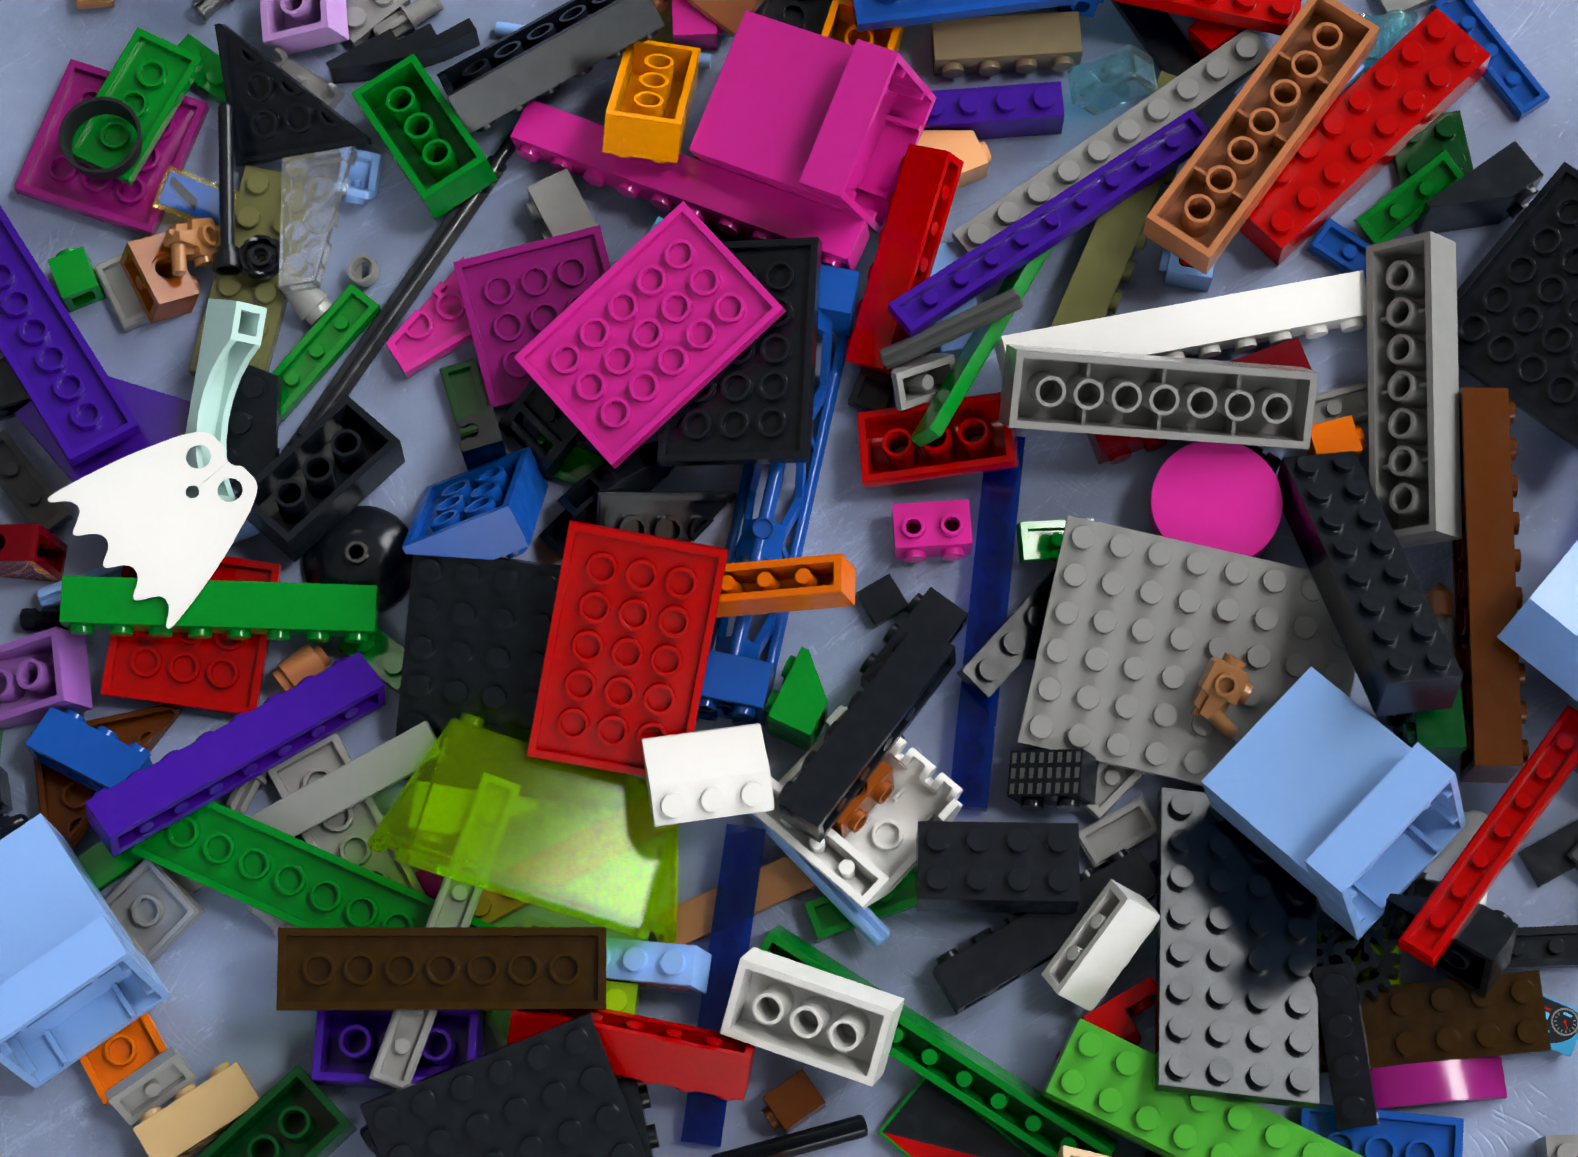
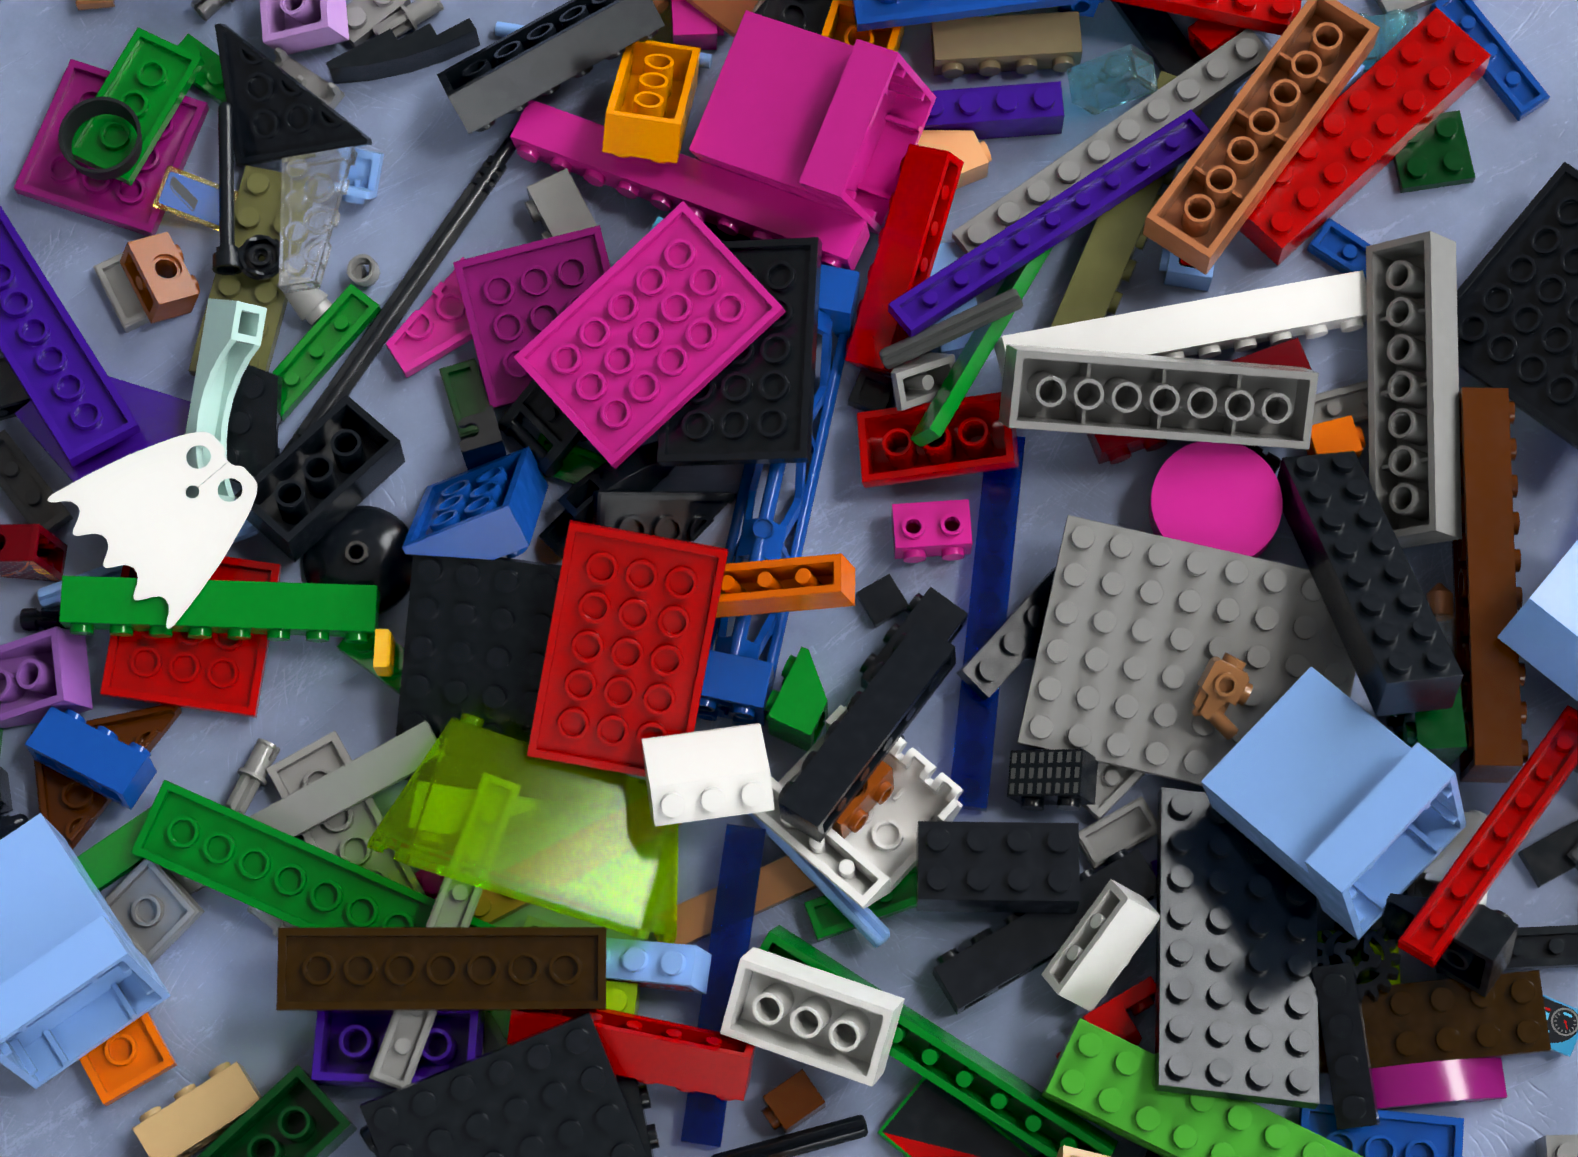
(76, 278): green brick -> none
(151, 1085): light grey plate -> none
(193, 242): medium nougat piece -> none
(234, 753): dark purple brick -> none
(300, 664): nougat brick -> none
(384, 652): none -> yellow tile
(424, 136): green brick -> none
(1040, 540): plate -> none
(1406, 200): green plate -> none
(1484, 195): black slope -> none

